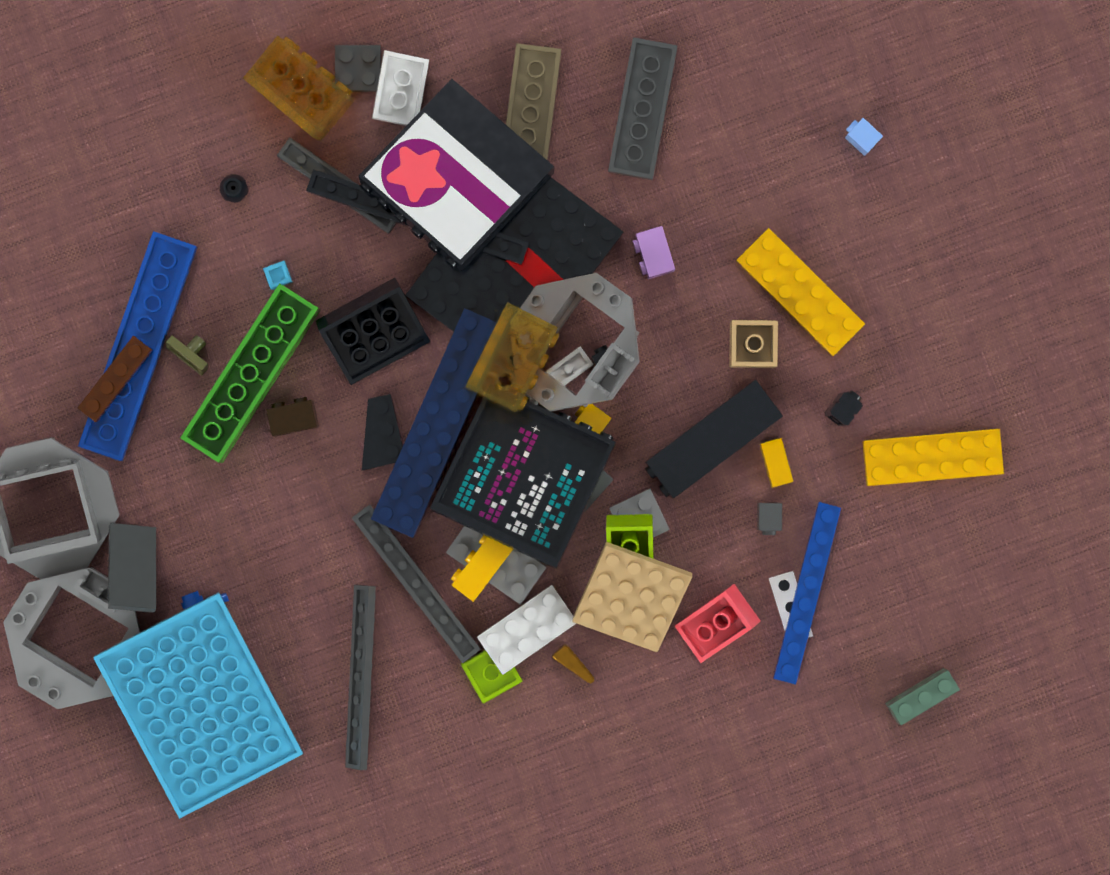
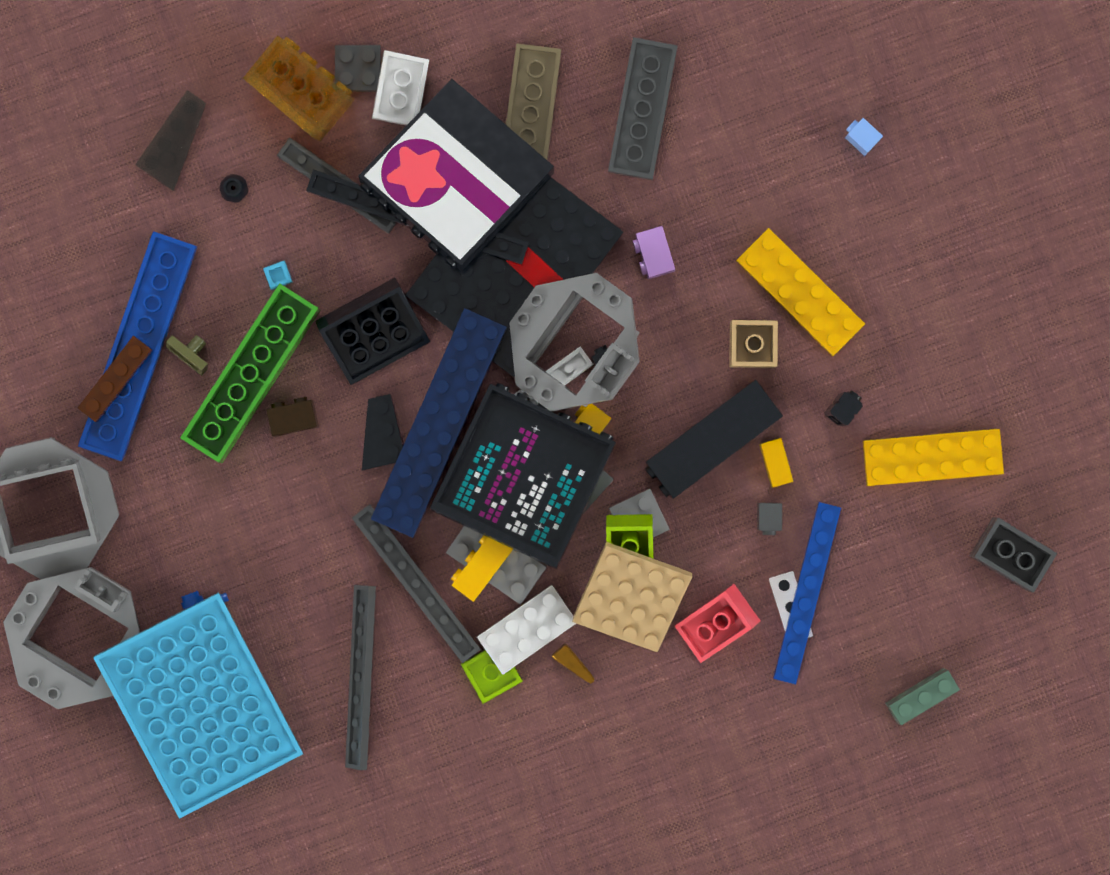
(132, 568): dark grey tile -> none
(171, 145): none -> clear smoke wing
(495, 359): clear yellow brick -> none
(1013, 554): none -> dark grey brick

